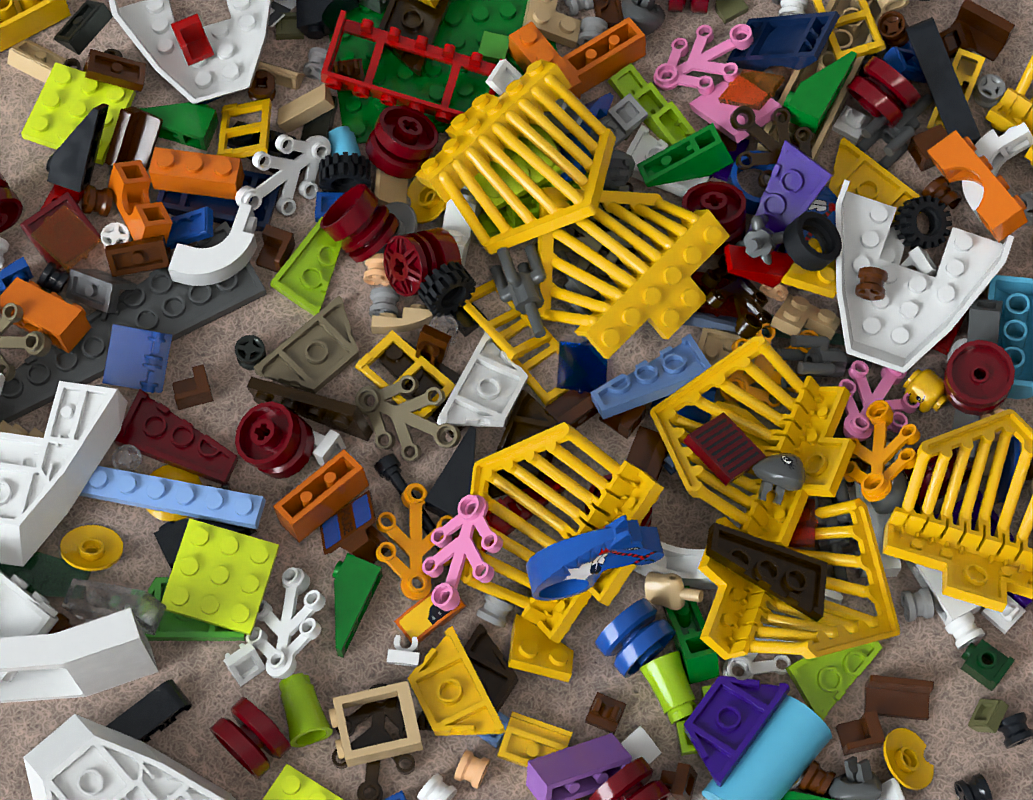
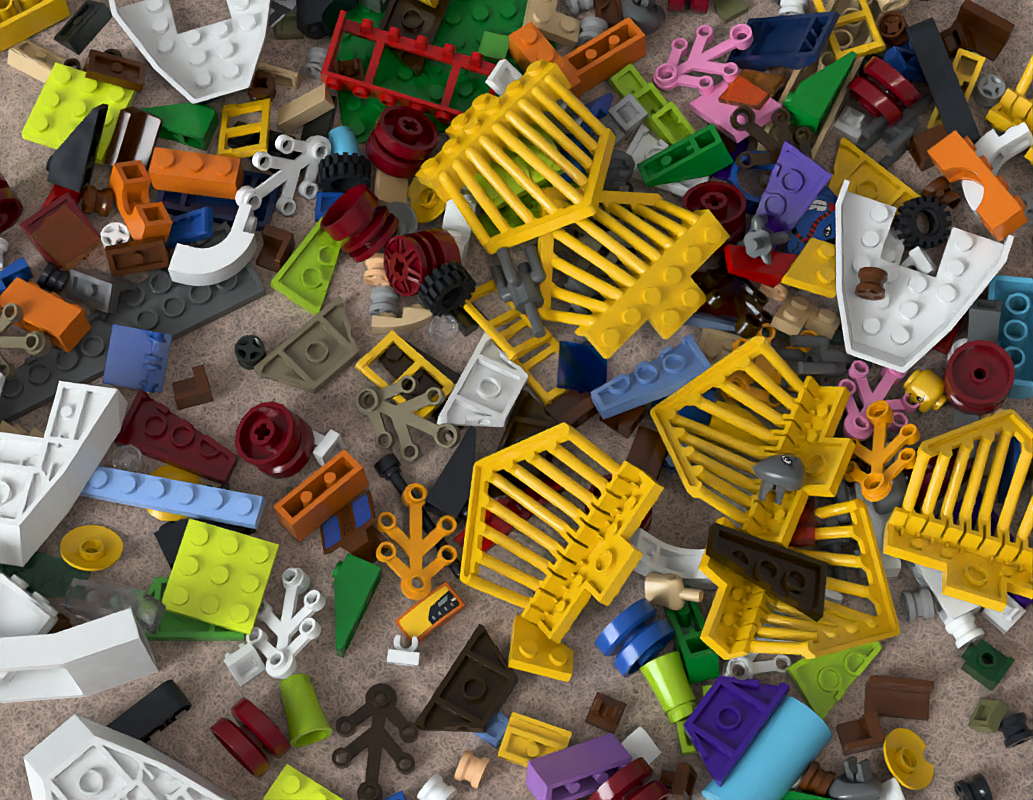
(192, 39): red panel -> none
(314, 407): dark brown wing -> none
(384, 750): tan window -> none
(432, 344): reddish brown tile -> none
(453, 692): yellow wing -> none
(471, 514): bright pink plant -> none
(495, 610): light grey wheel -> none
(579, 561): blue animal -> none
(724, 448): dark red tile -> none
(823, 231): black tyre -> none

